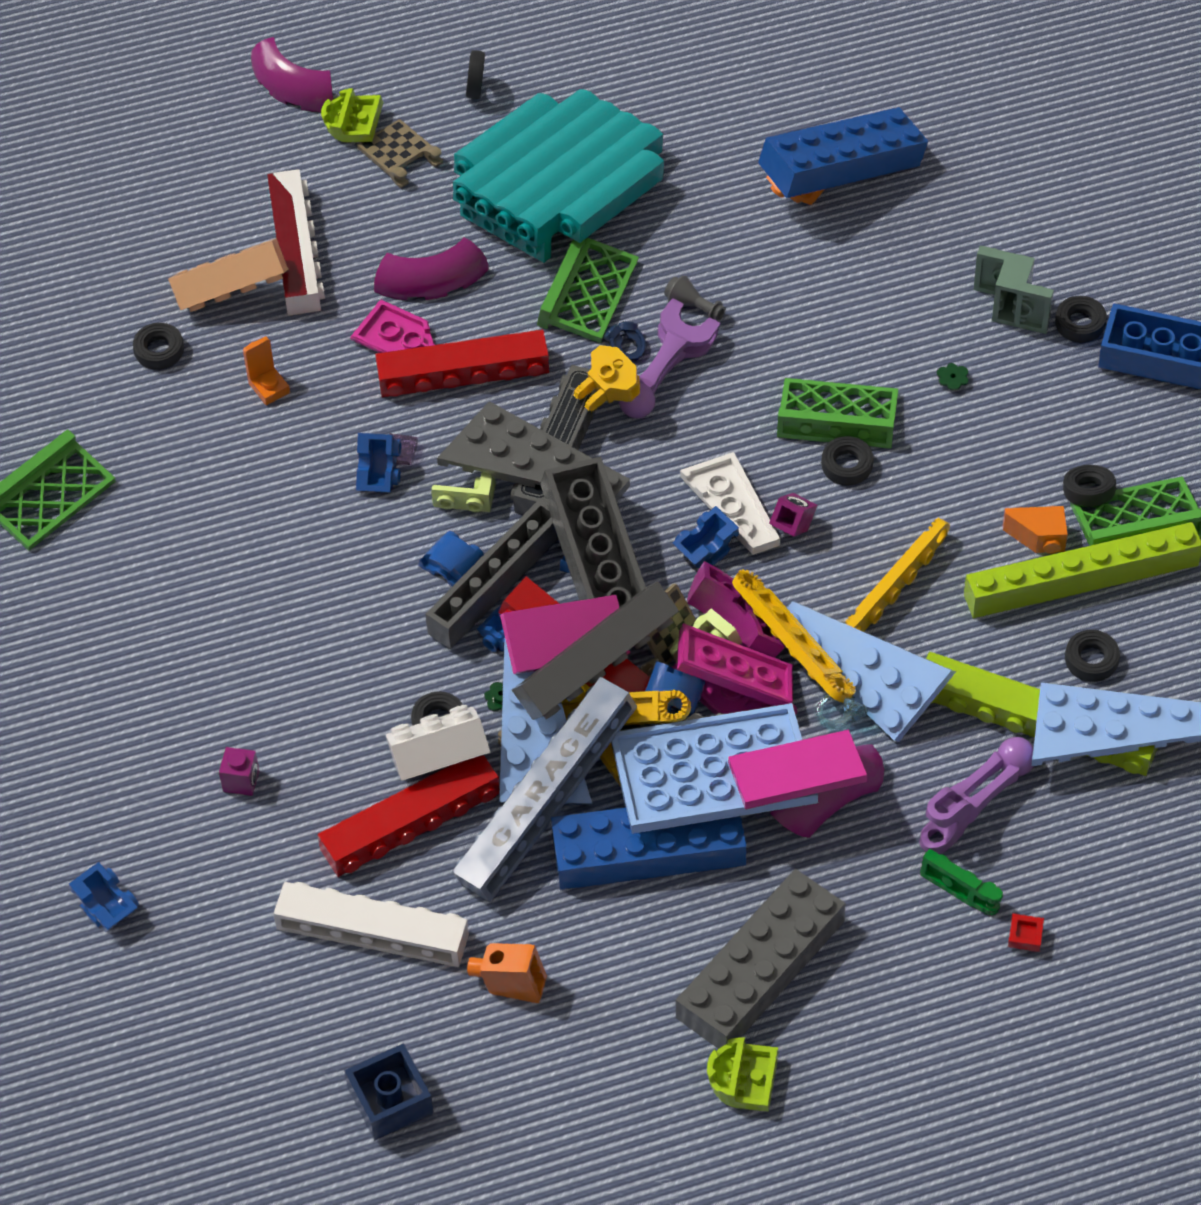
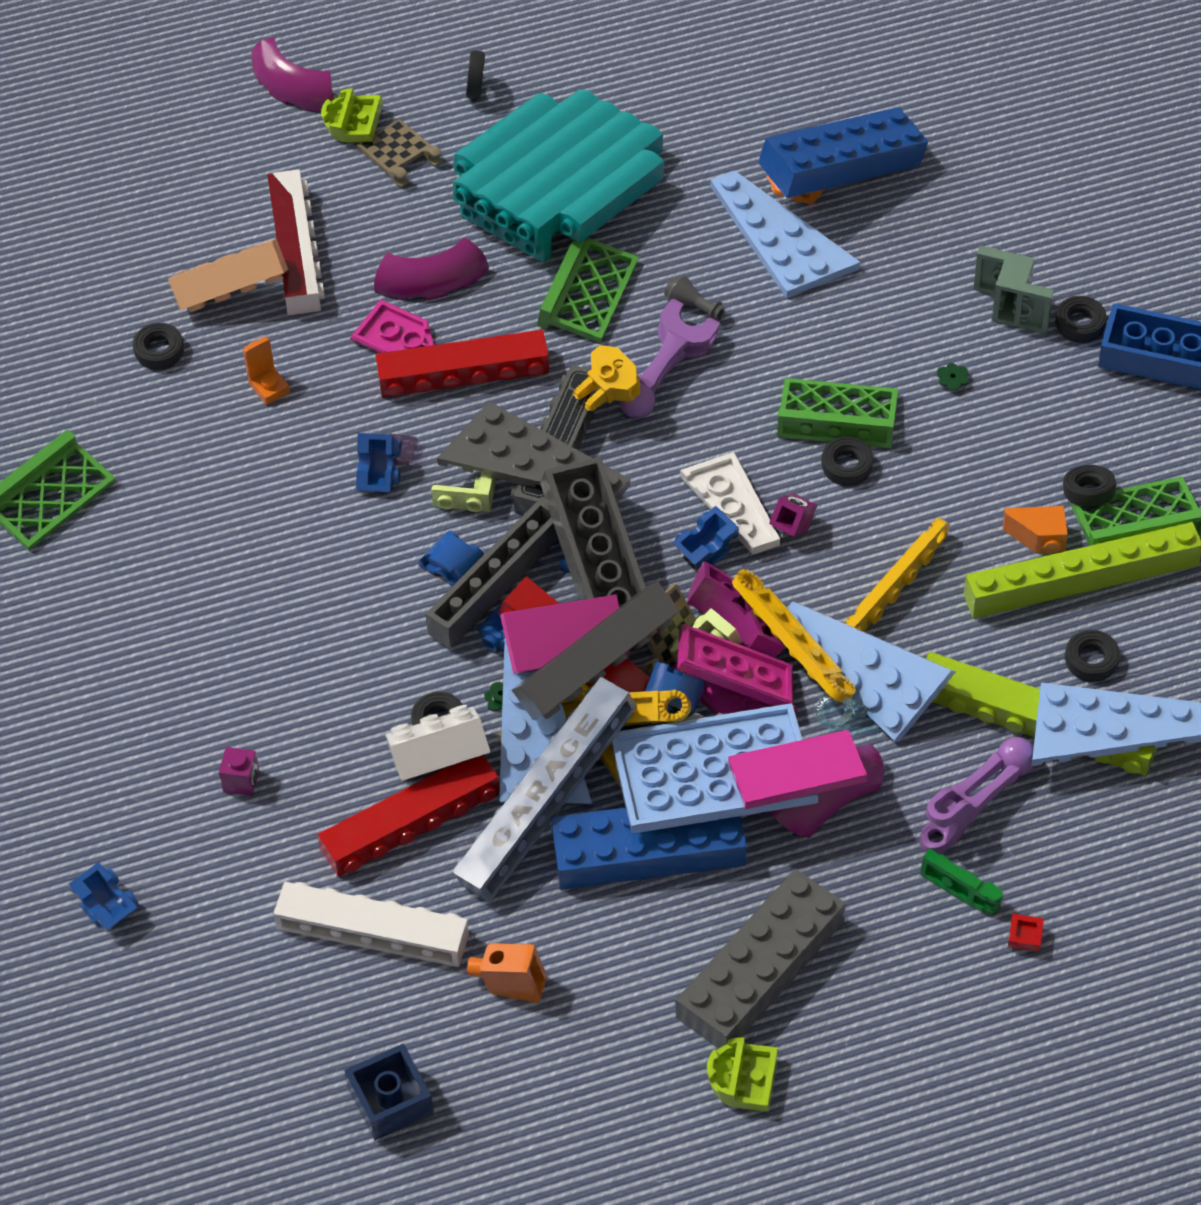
(632, 332): dark blue piece -> none
(785, 244): none -> light blue wing

